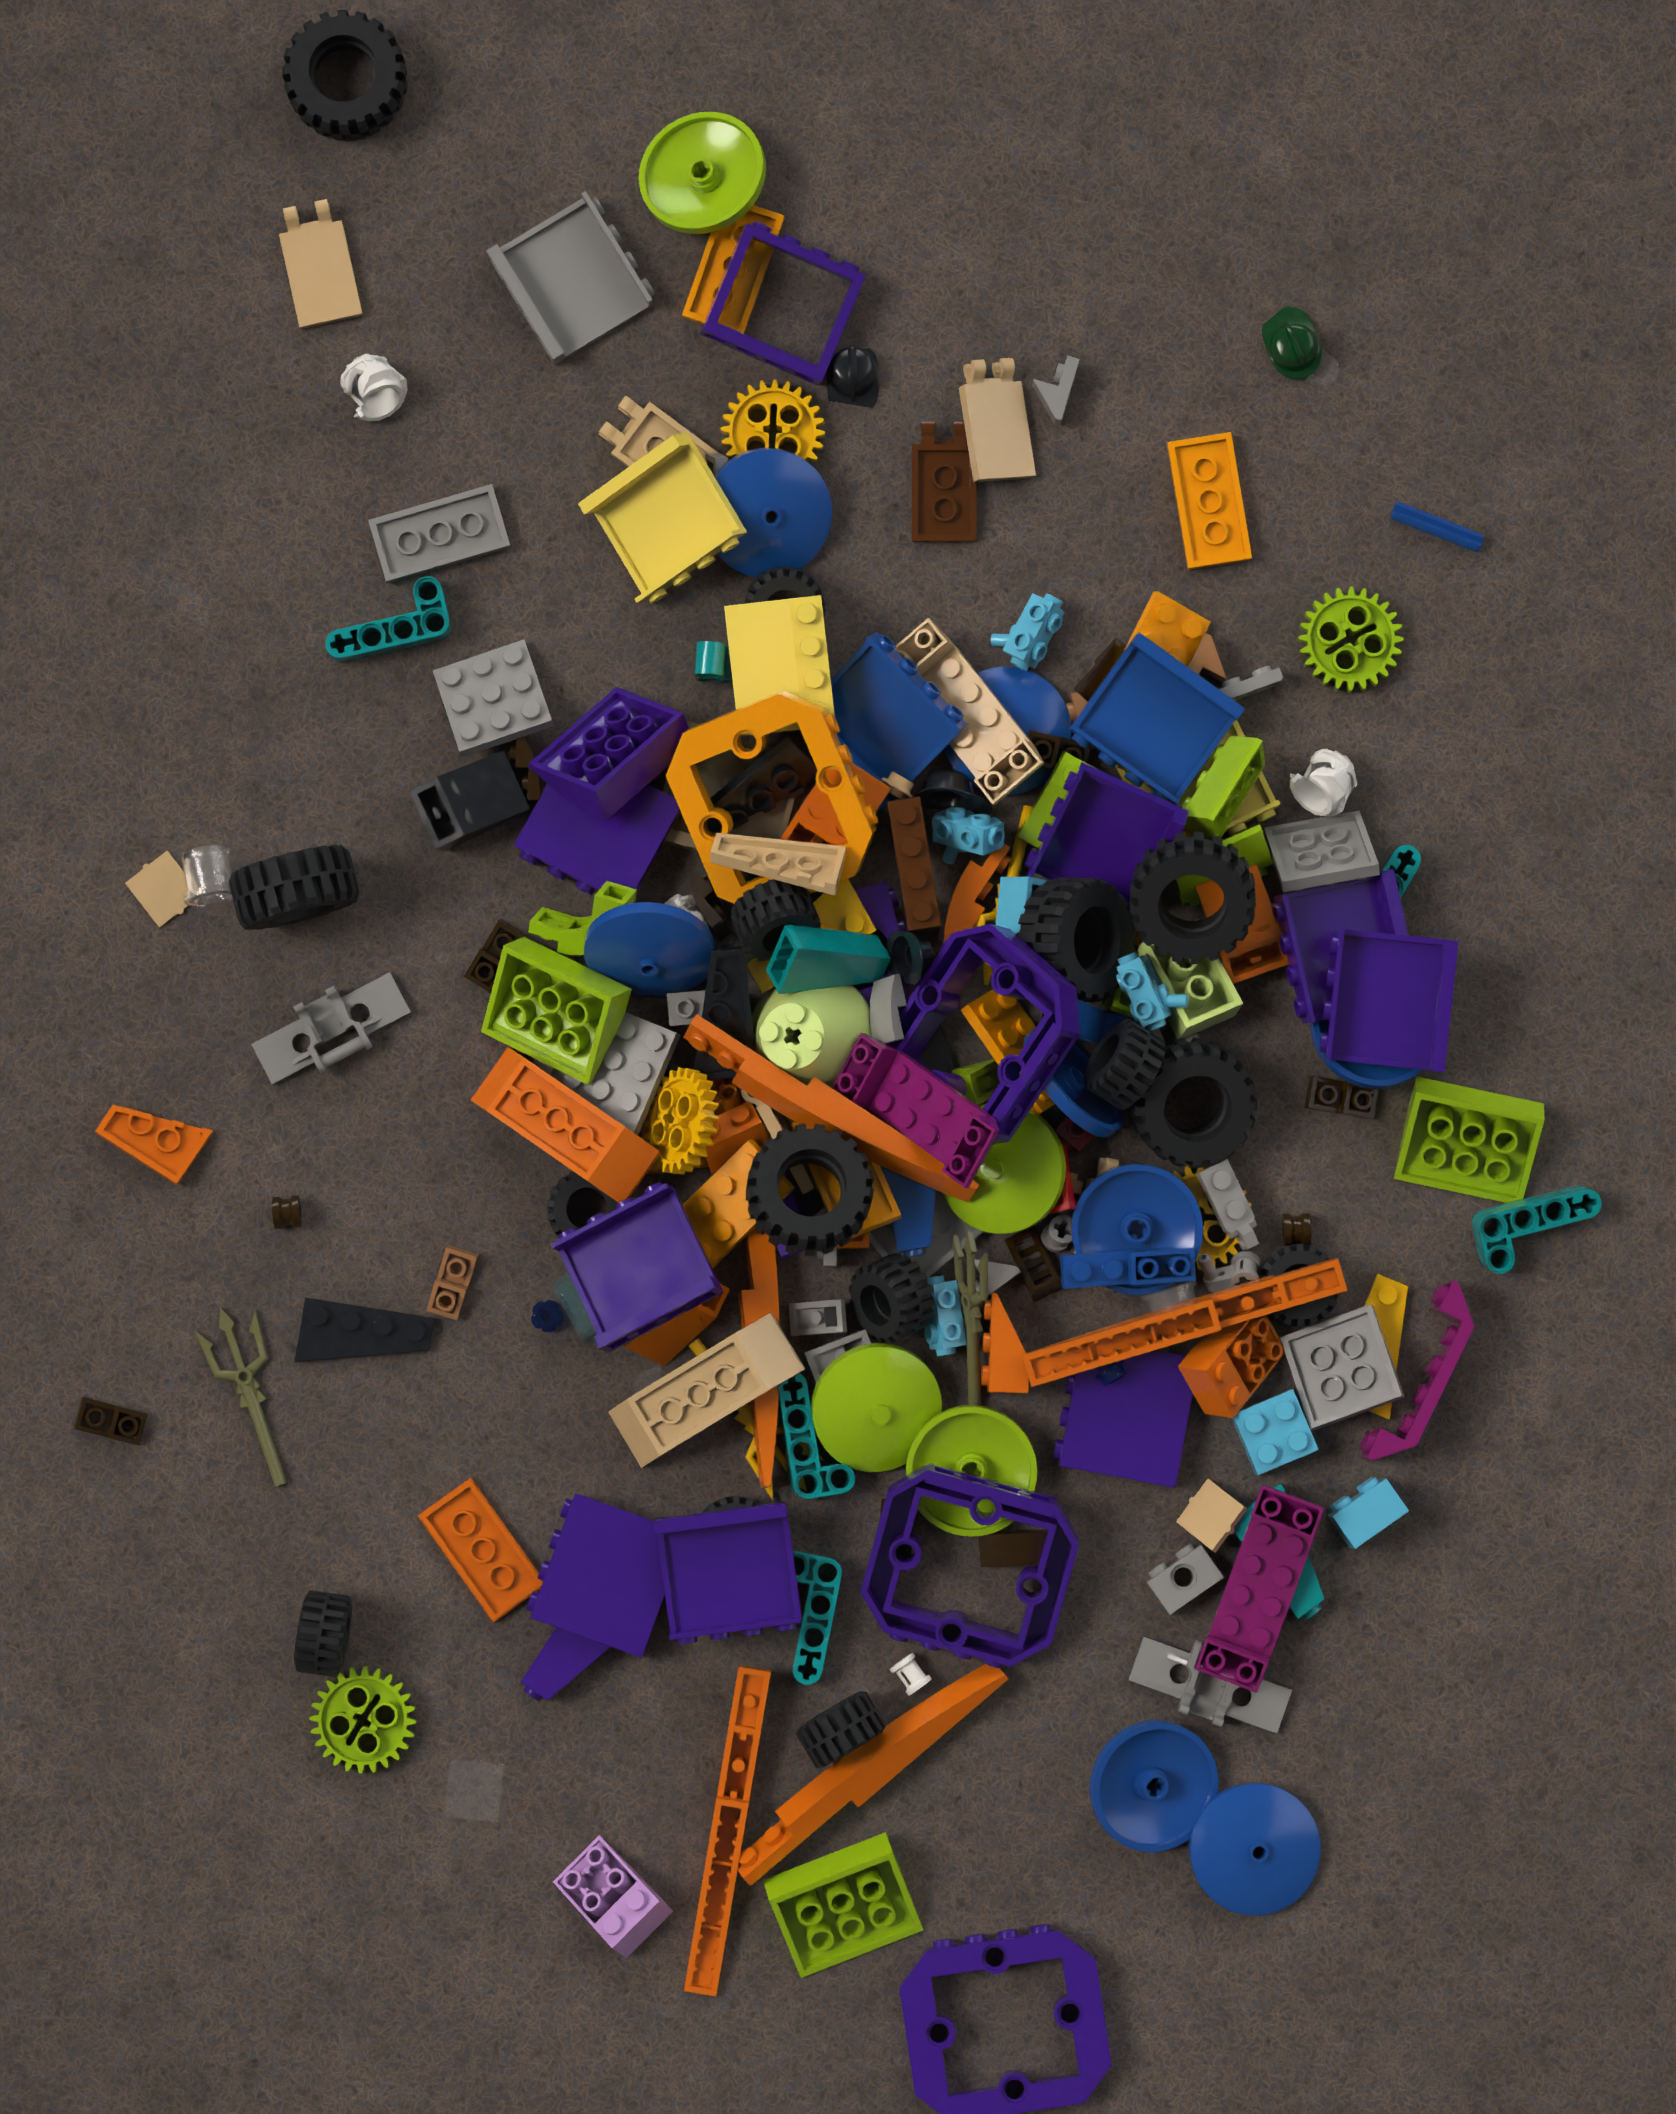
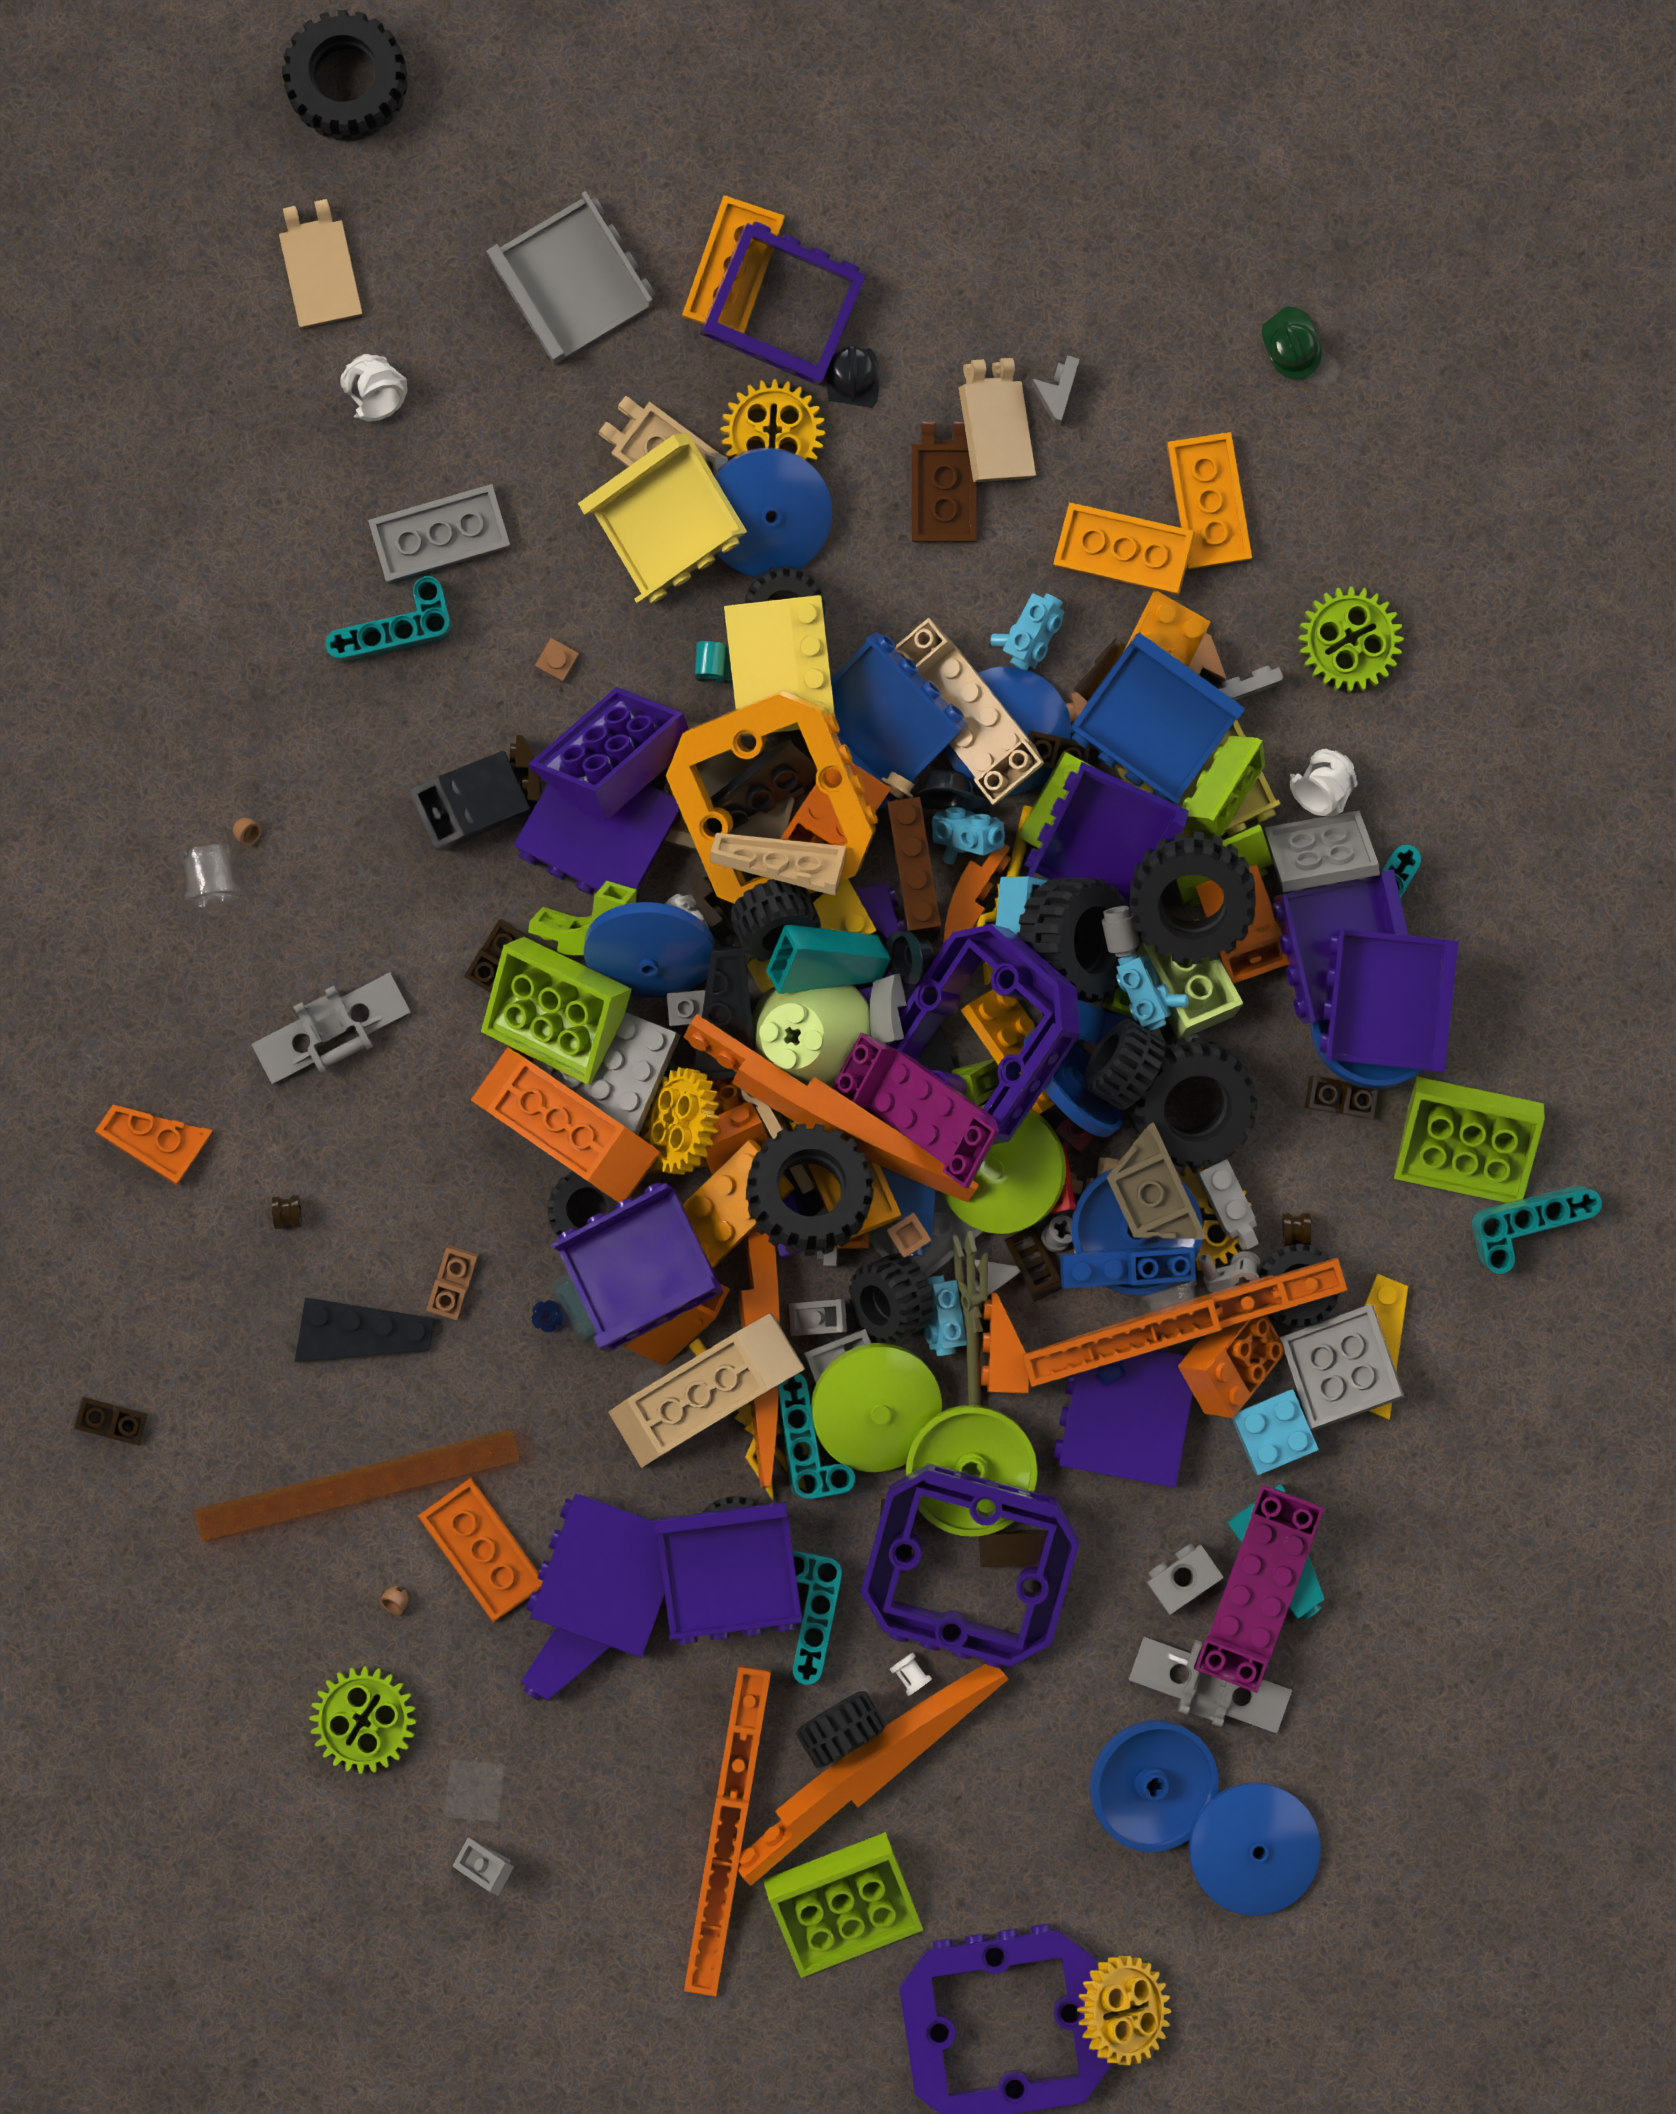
(160, 888): tan piece -> none
(246, 831): none -> medium nougat hinge
(247, 1387): olive piece -> none
(294, 887): black tyre -> none
(323, 1633): black tyre -> none
(356, 1485): none -> clear orange plate
(399, 1599): none -> medium nougat hinge
(483, 1866): none -> light grey slope
(493, 698): light grey plate -> none
(557, 660): none -> medium nougat plate
(612, 1897): lavender slope -> none
(702, 172): lime dish -> none
(908, 1235): none -> medium nougat plate
(1120, 931): none -> light grey brick
(1124, 548): none -> light orange plate
(1132, 2032): none -> yellow gear
(1152, 1191): none -> dark tan wing
(1211, 1515): tan piece -> none
(1366, 1512): medium azure brick -> none
(1437, 526): blue axle -> none
(1451, 1305): magenta slope -> none

